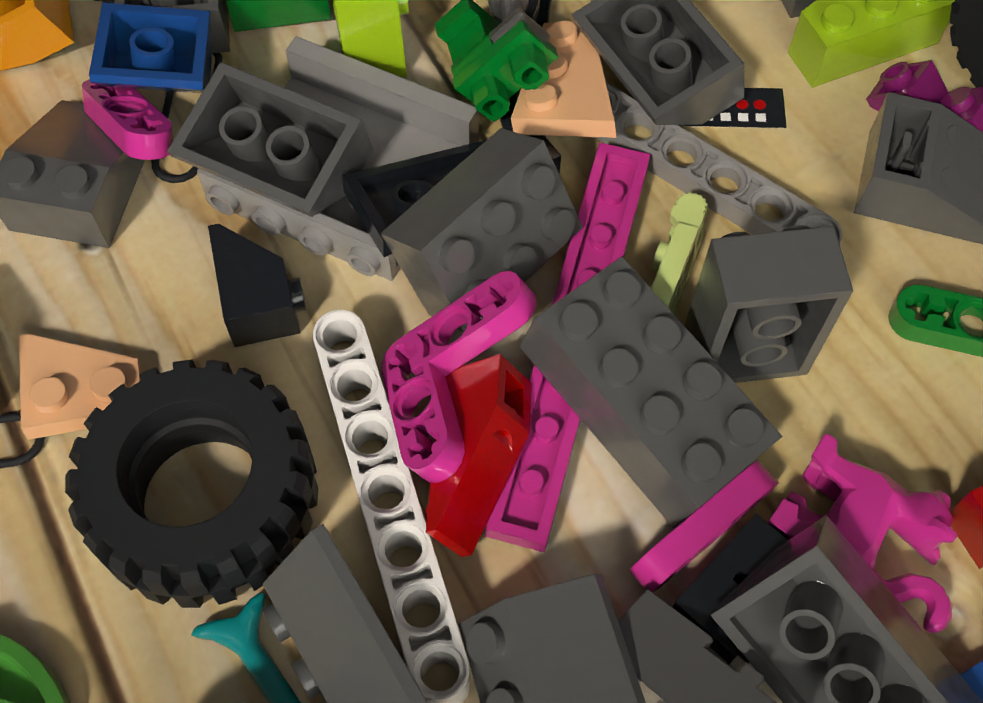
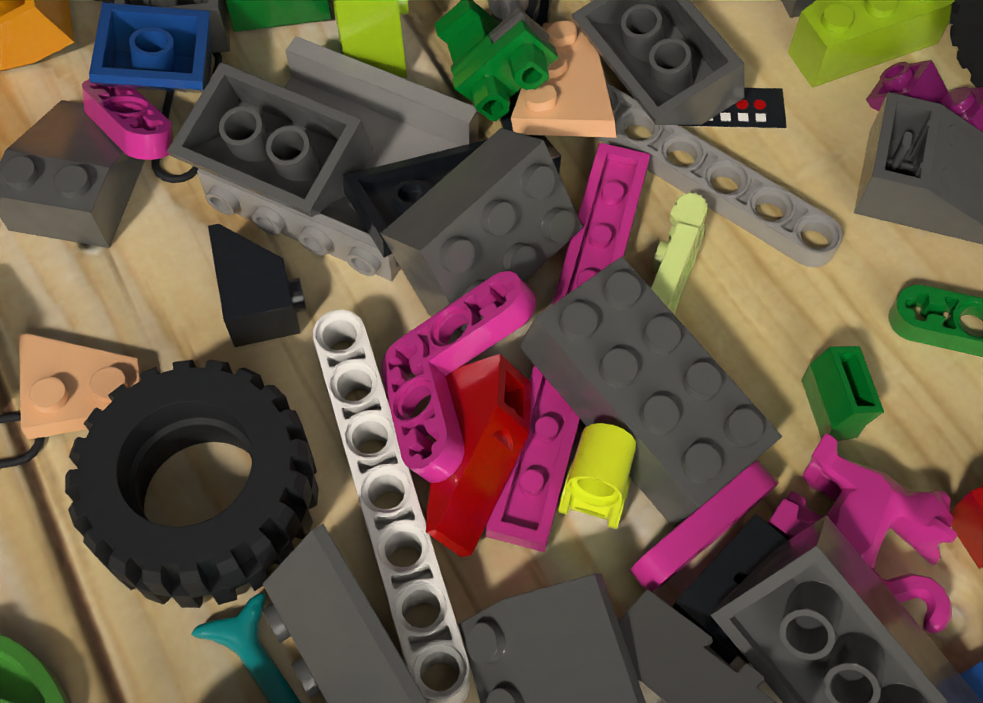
(600, 473): none -> neon yellow piece
(769, 300): dark grey brick -> none
(841, 392): none -> green piece

